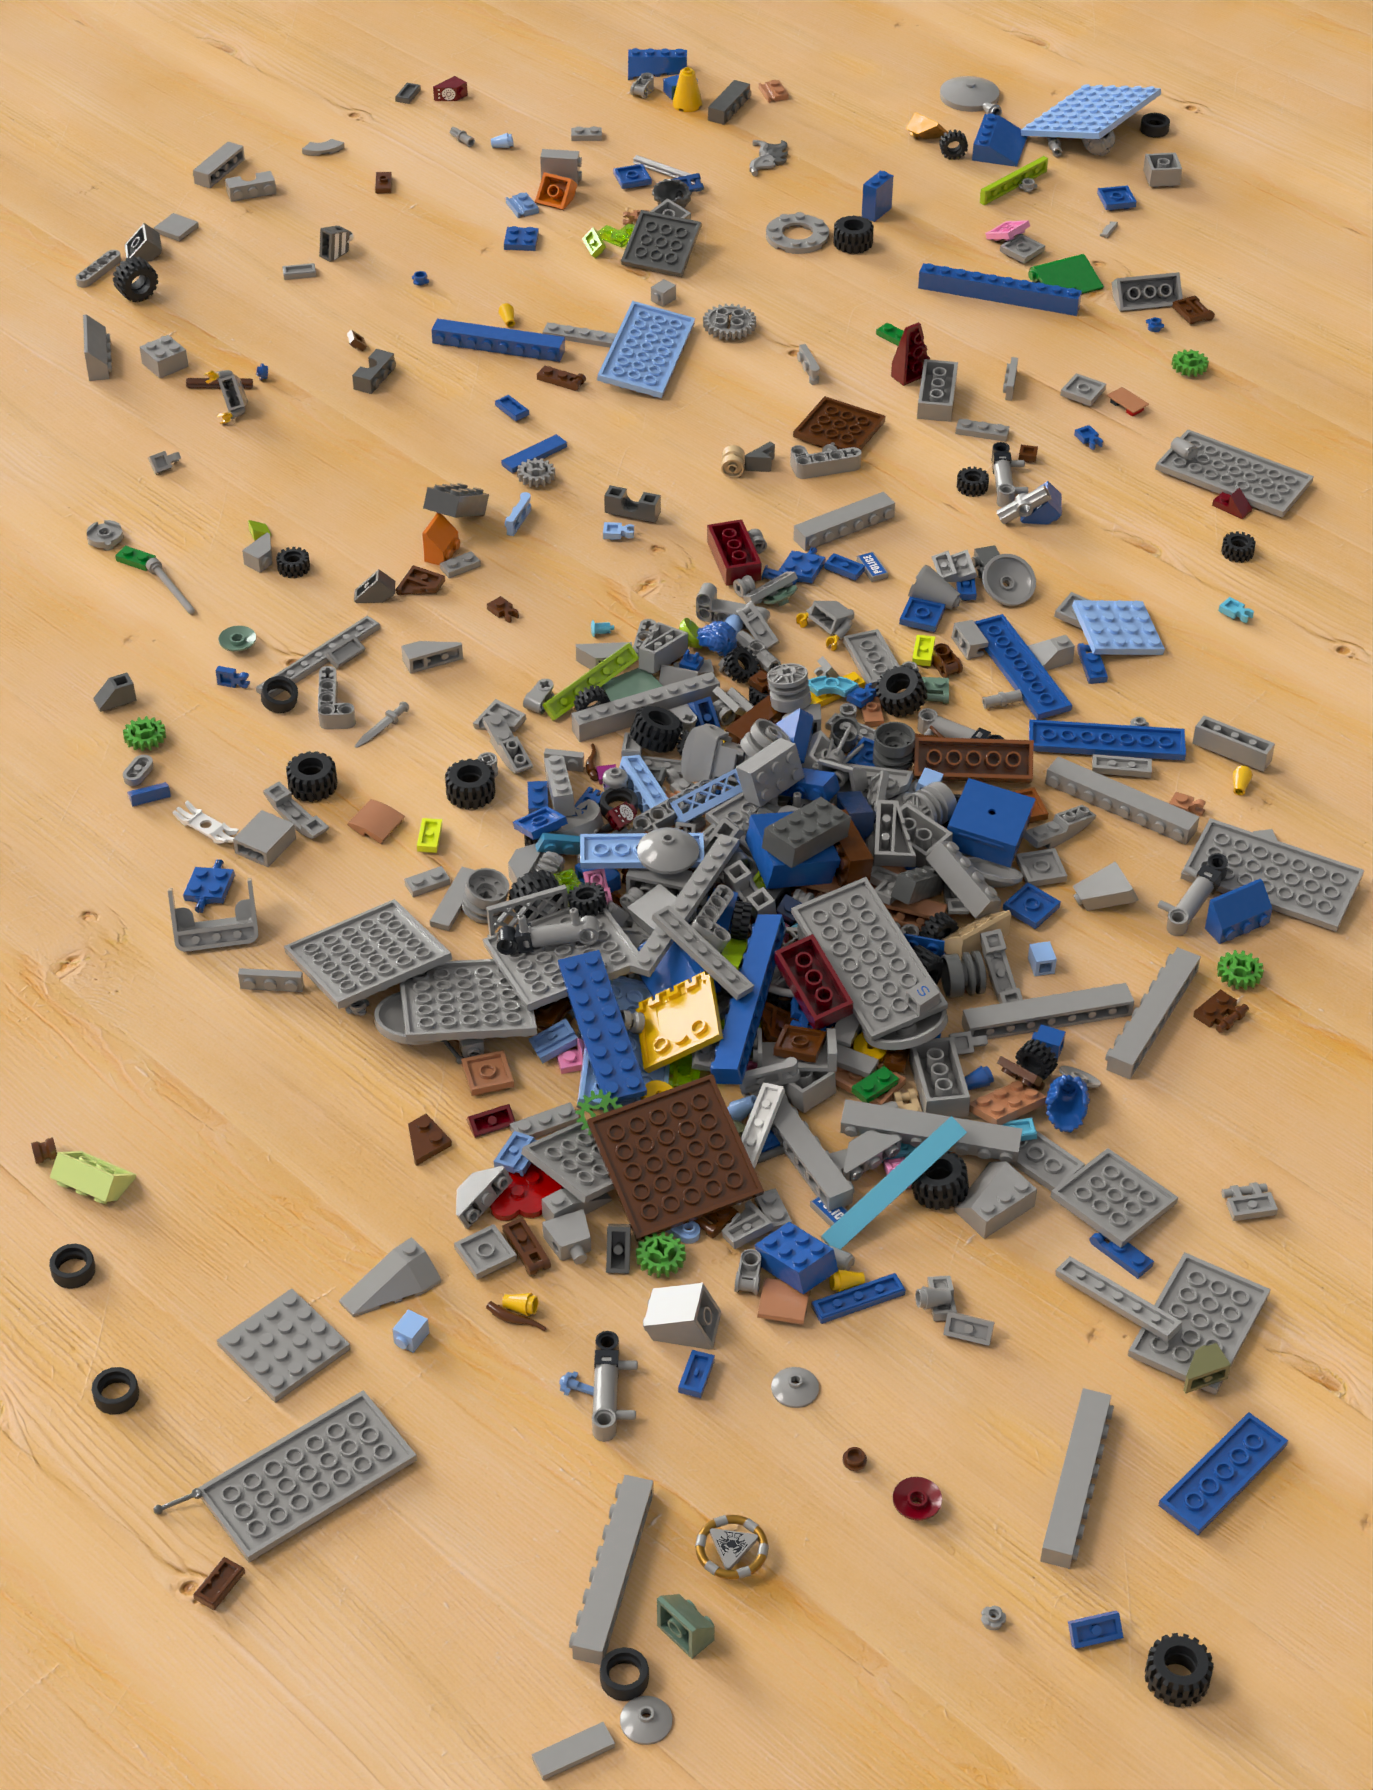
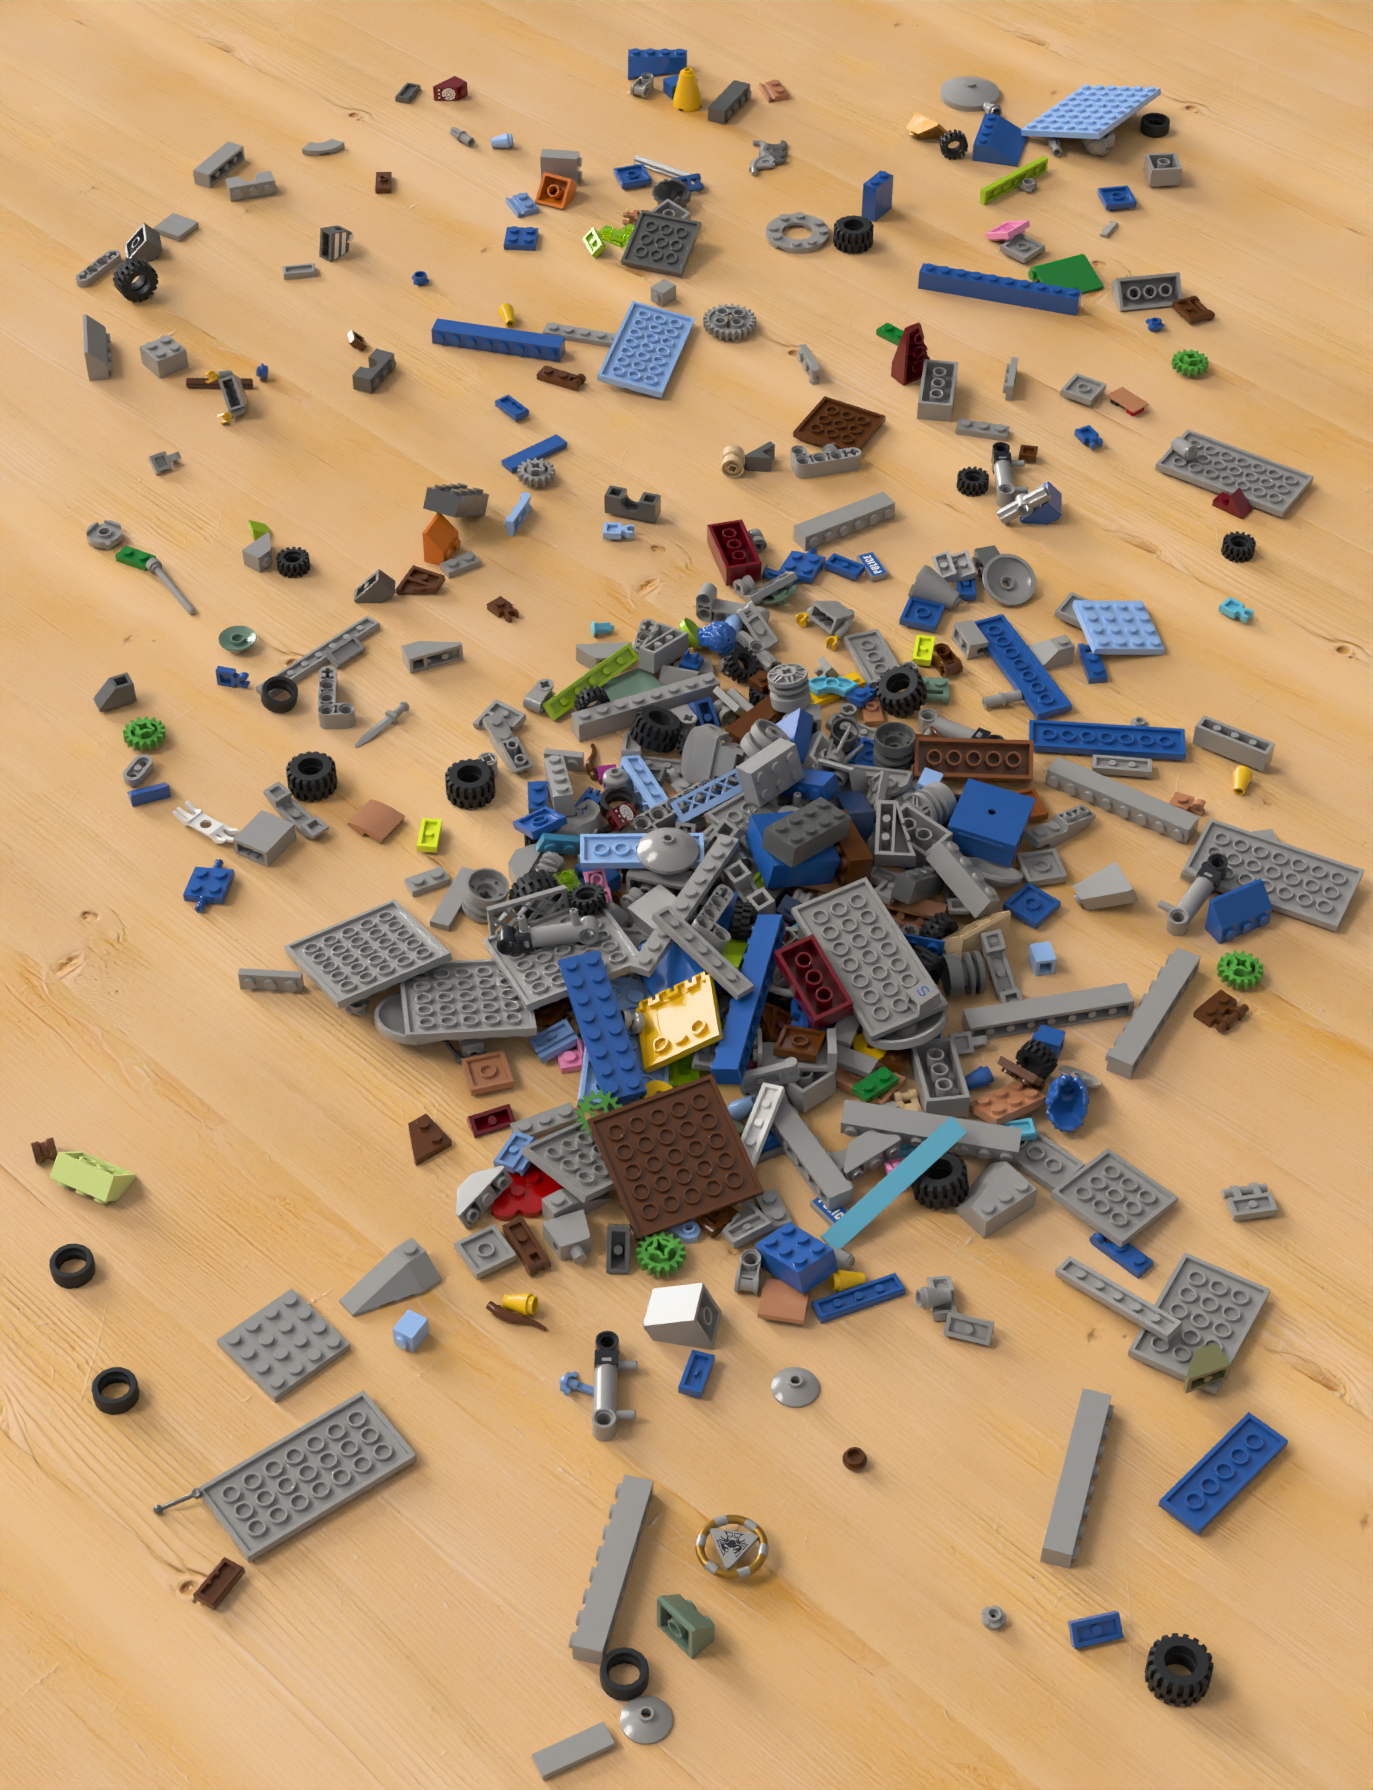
(214, 933): light grey windscreen -> none
(586, 134): light grey plate -> none
(917, 1490): dark red dish -> none

